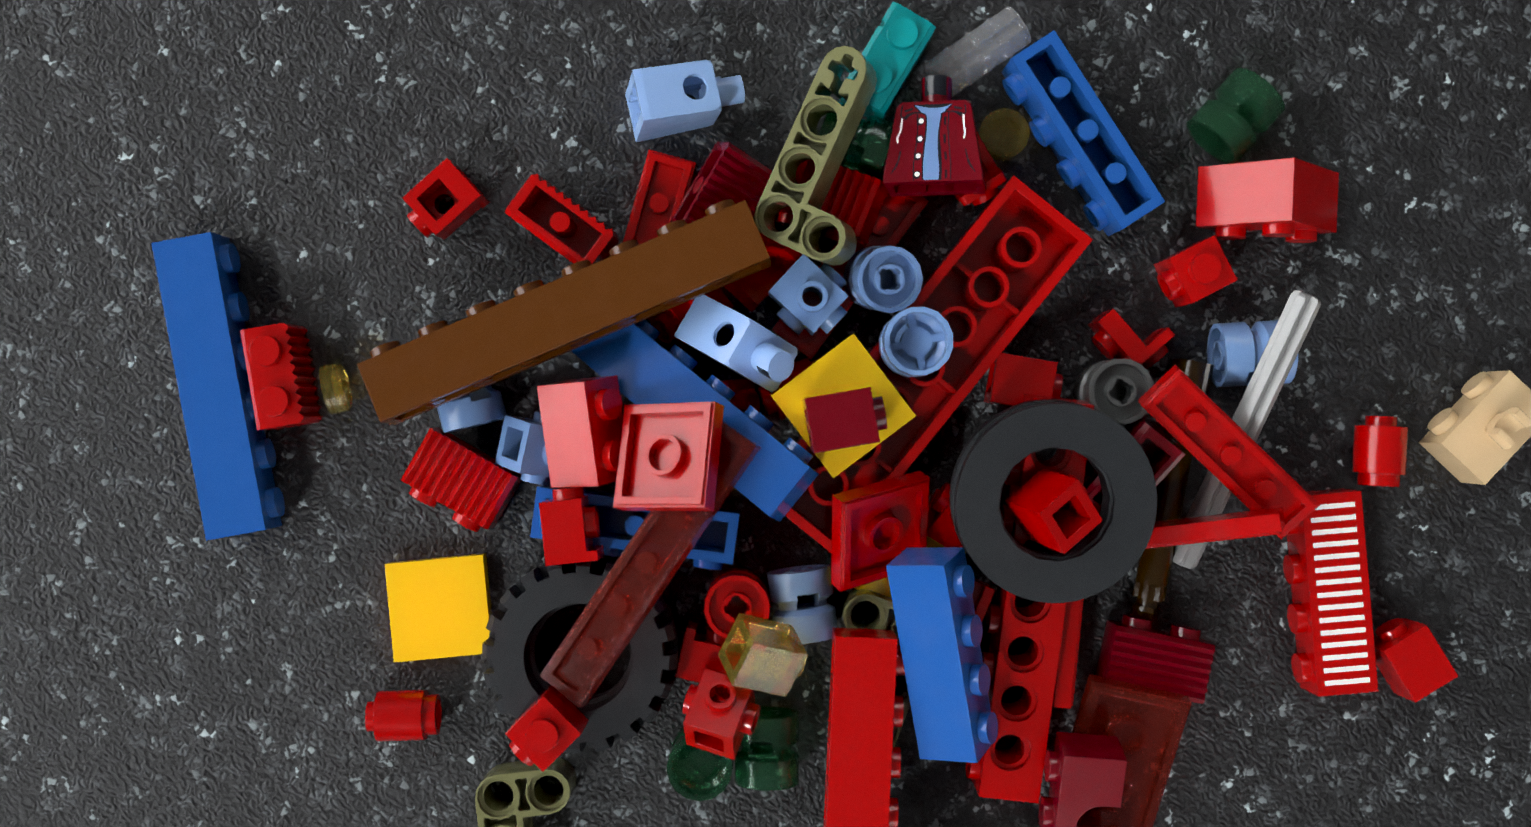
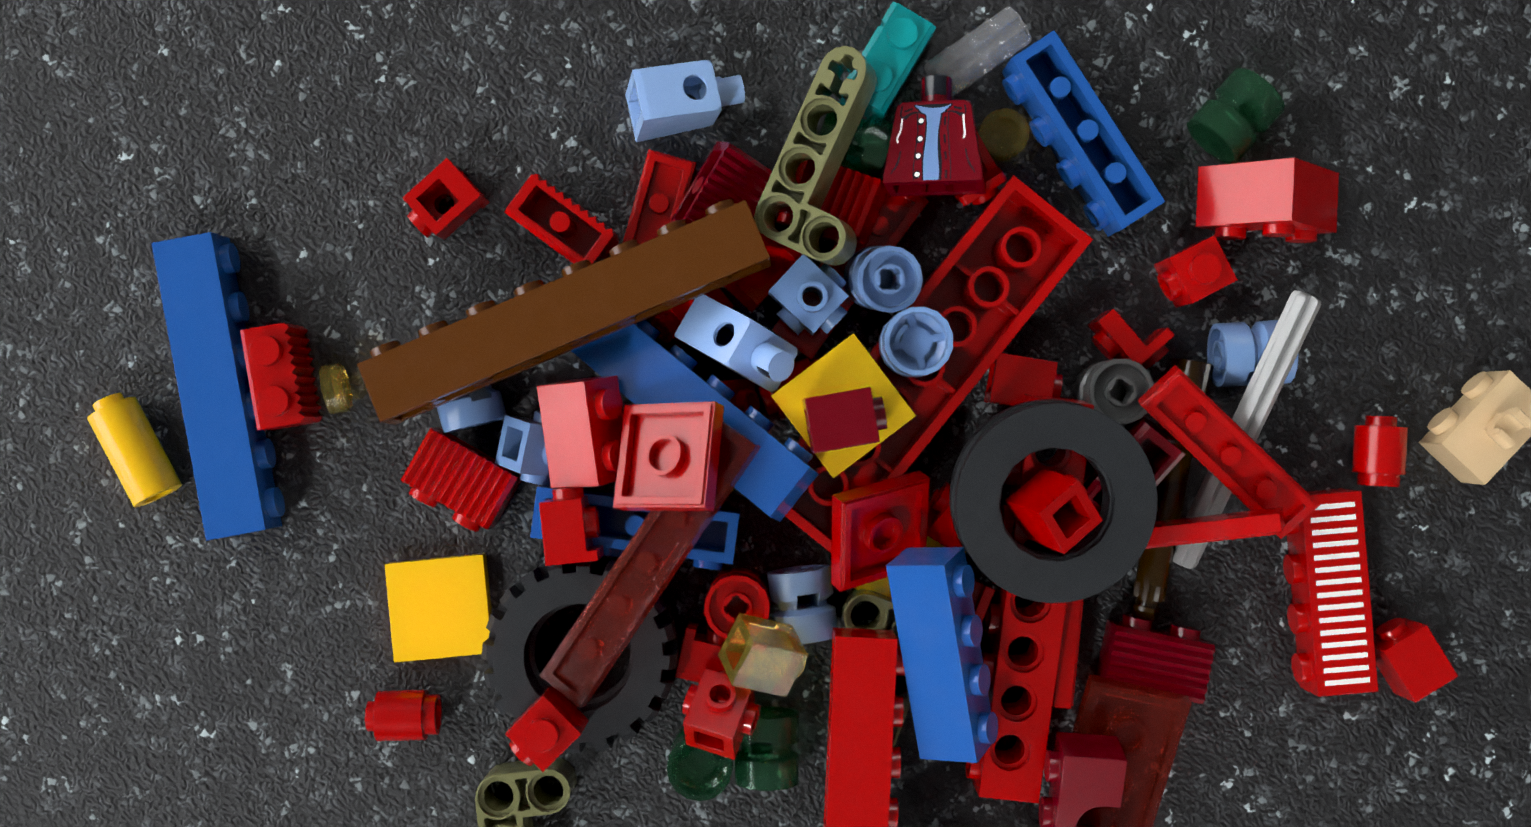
(133, 449): none -> yellow brick

